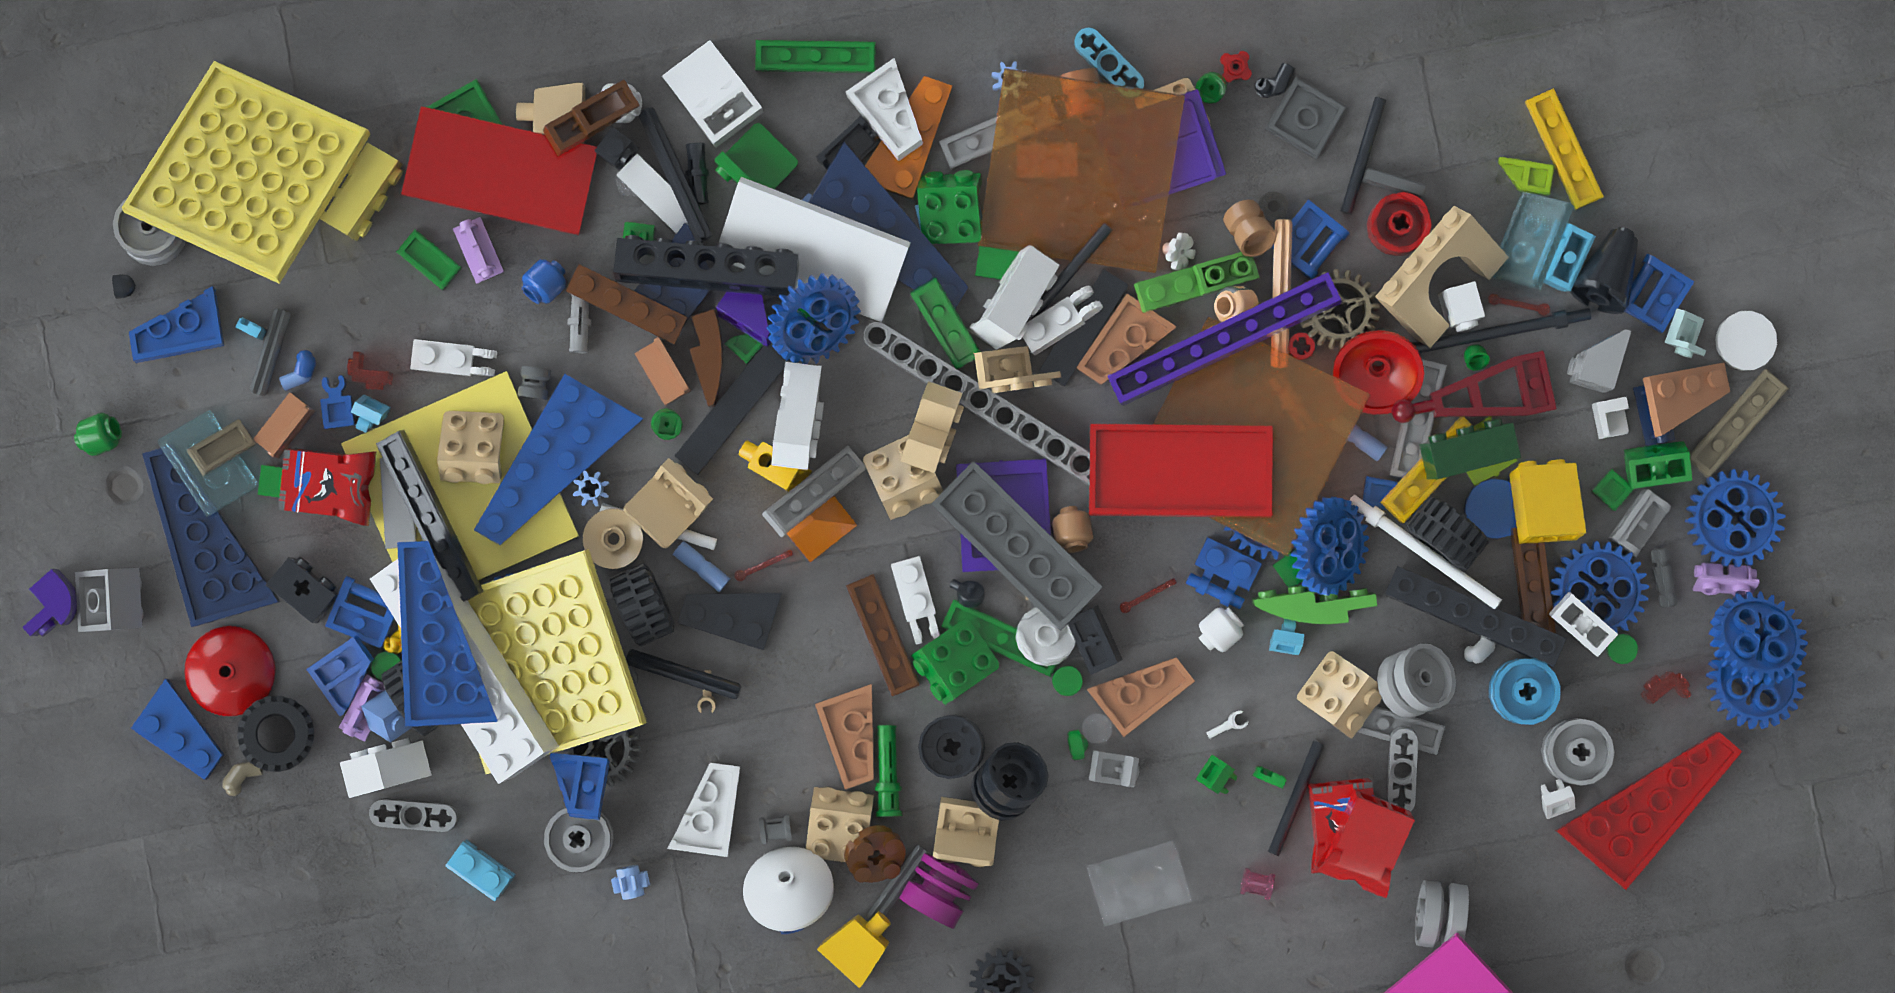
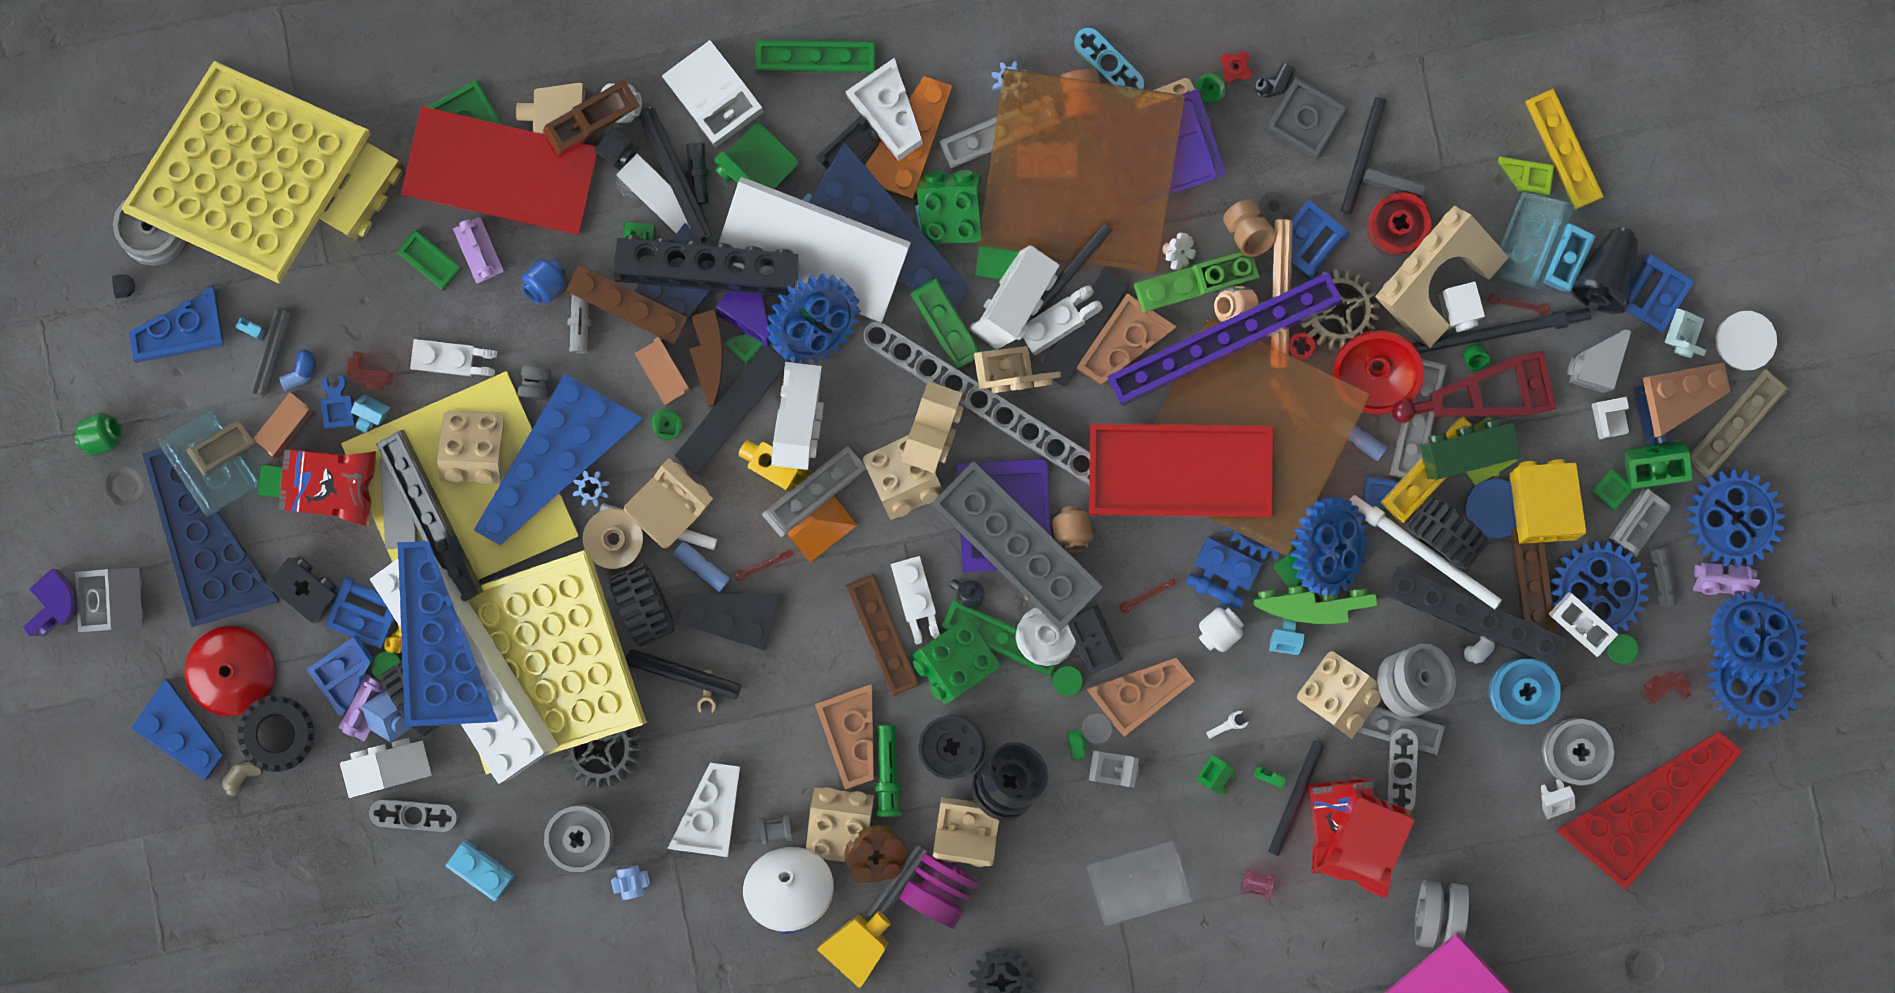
(581, 783): blue wing -> none

